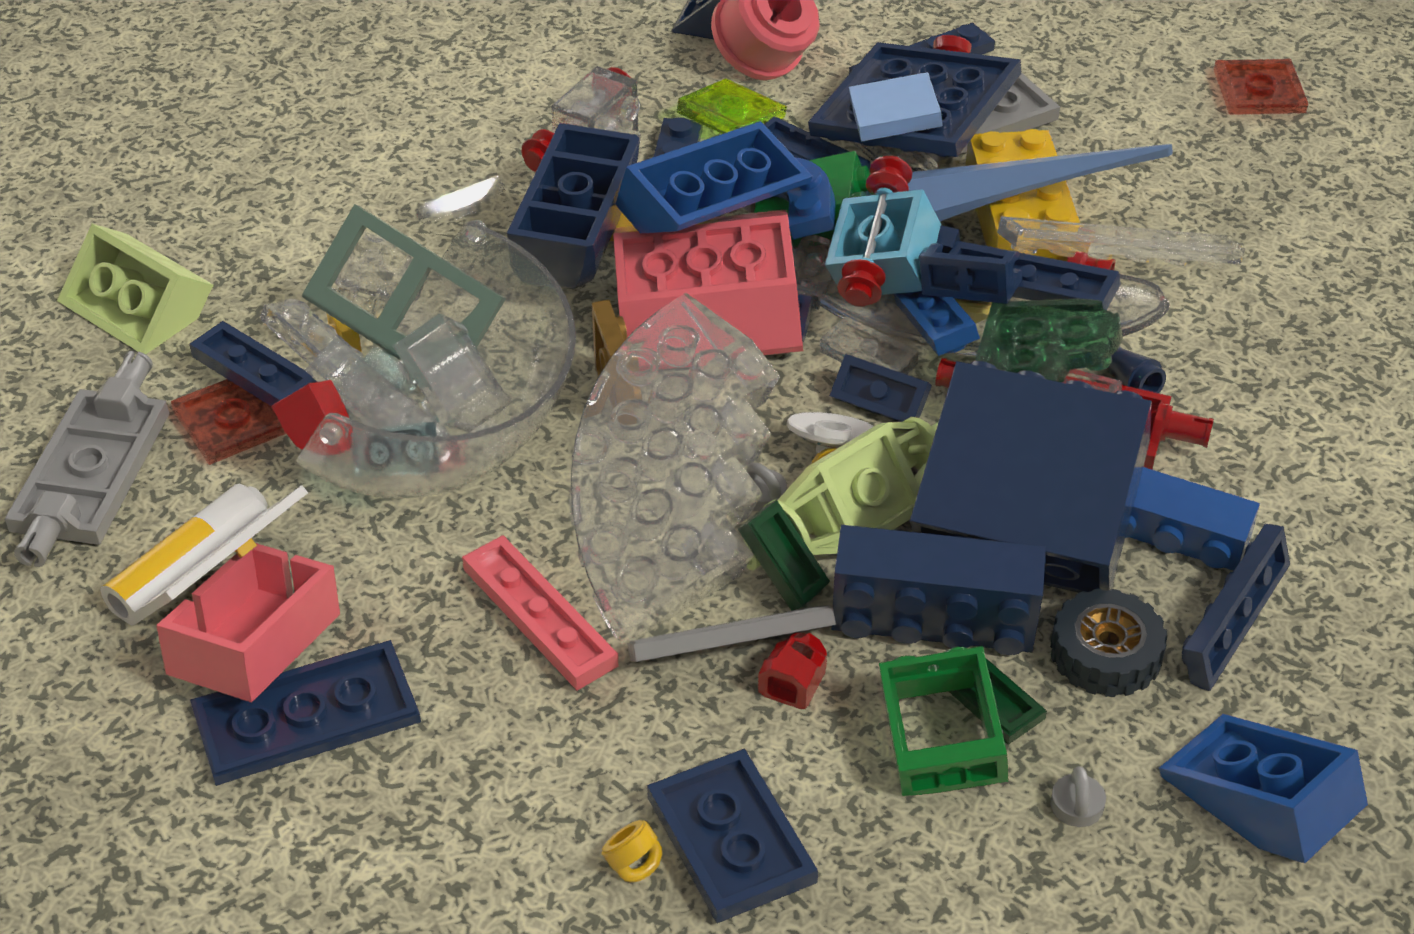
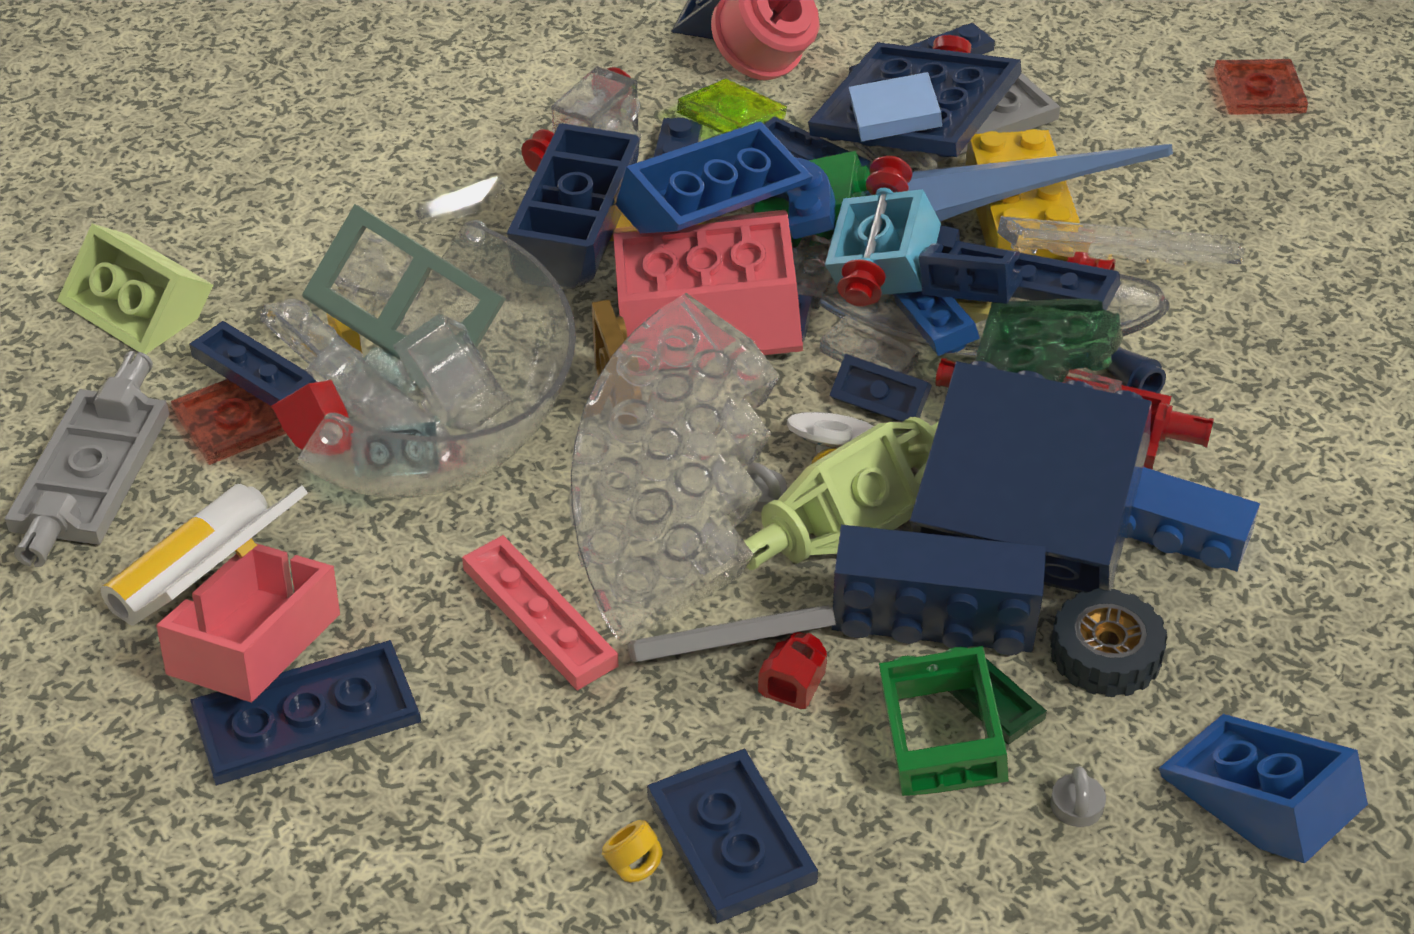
(784, 555): dark green tile -> none
(1236, 607): dark blue plate -> none

